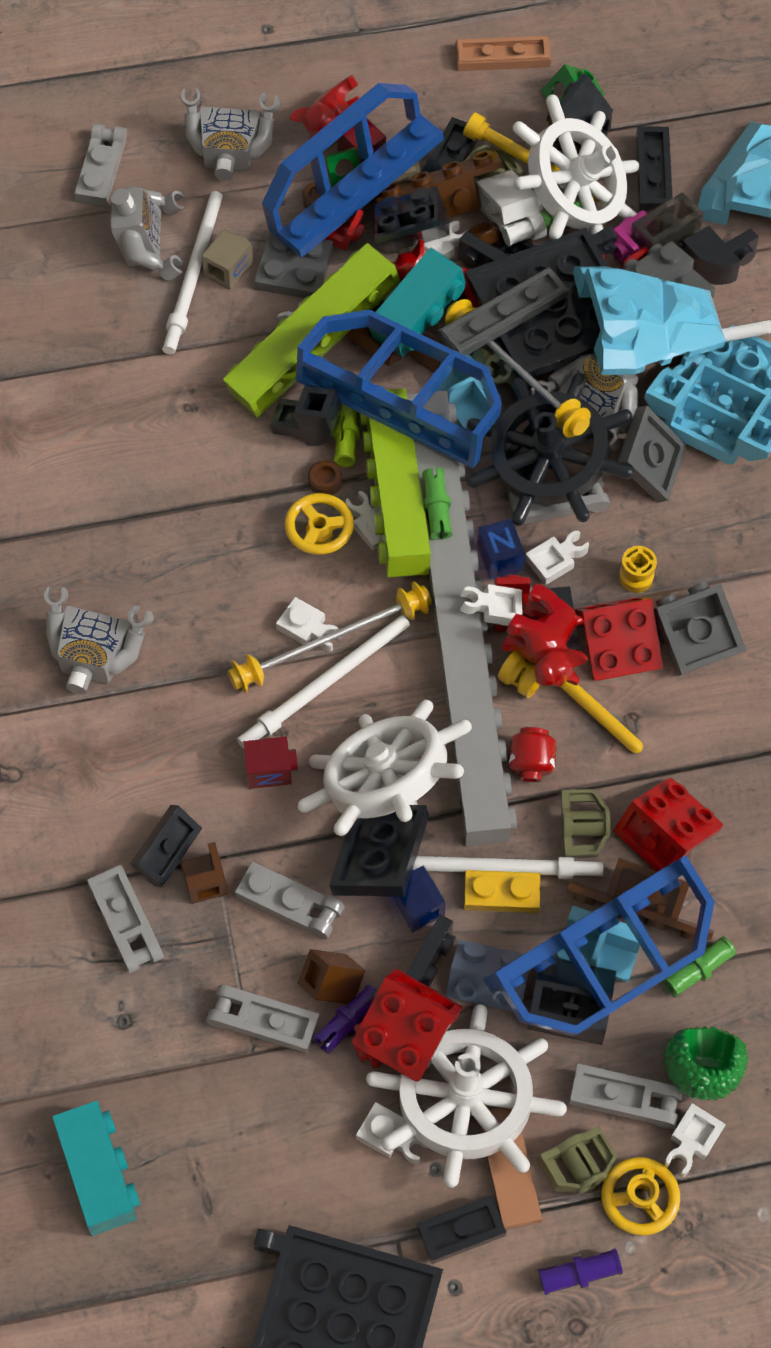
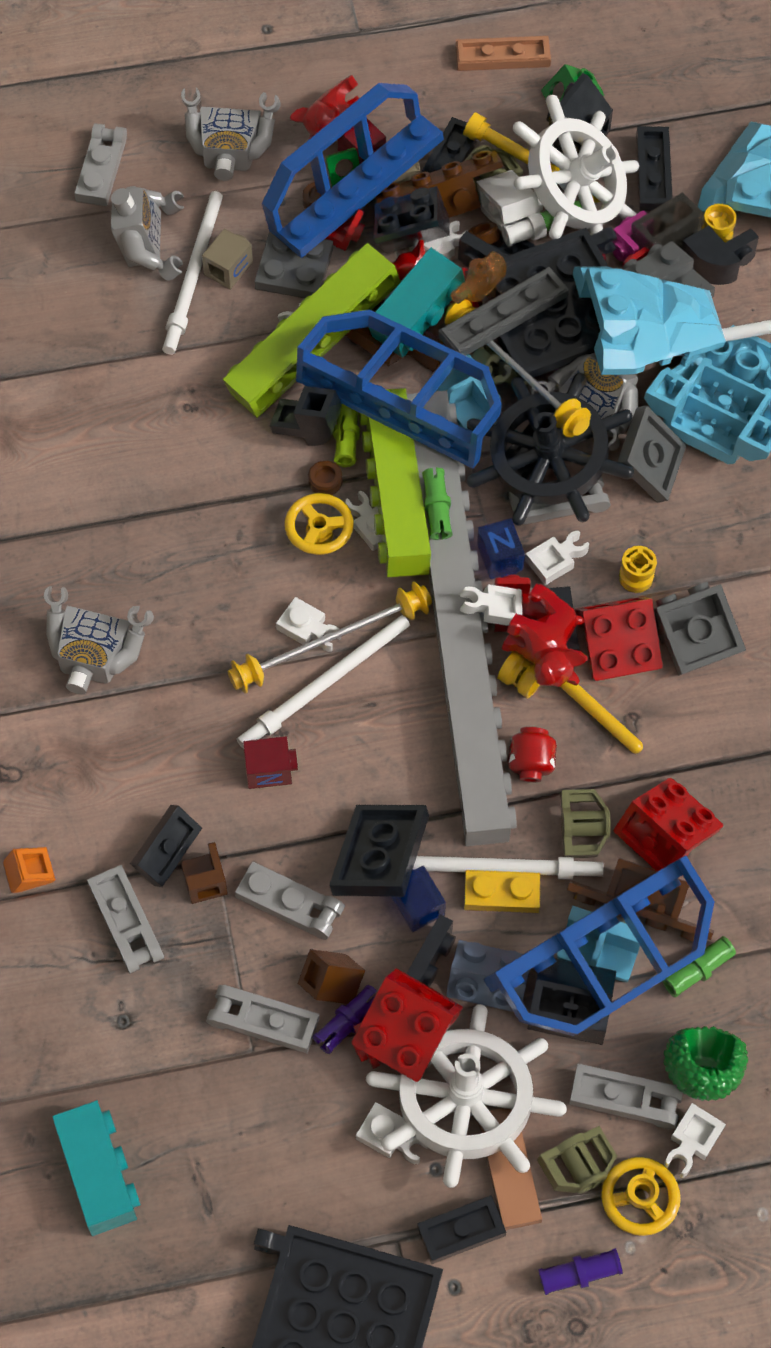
(28, 869): none -> orange slope
(385, 767): white piece -> none
(481, 278): none -> clear orange piece
(721, 220): none -> yellow wheel

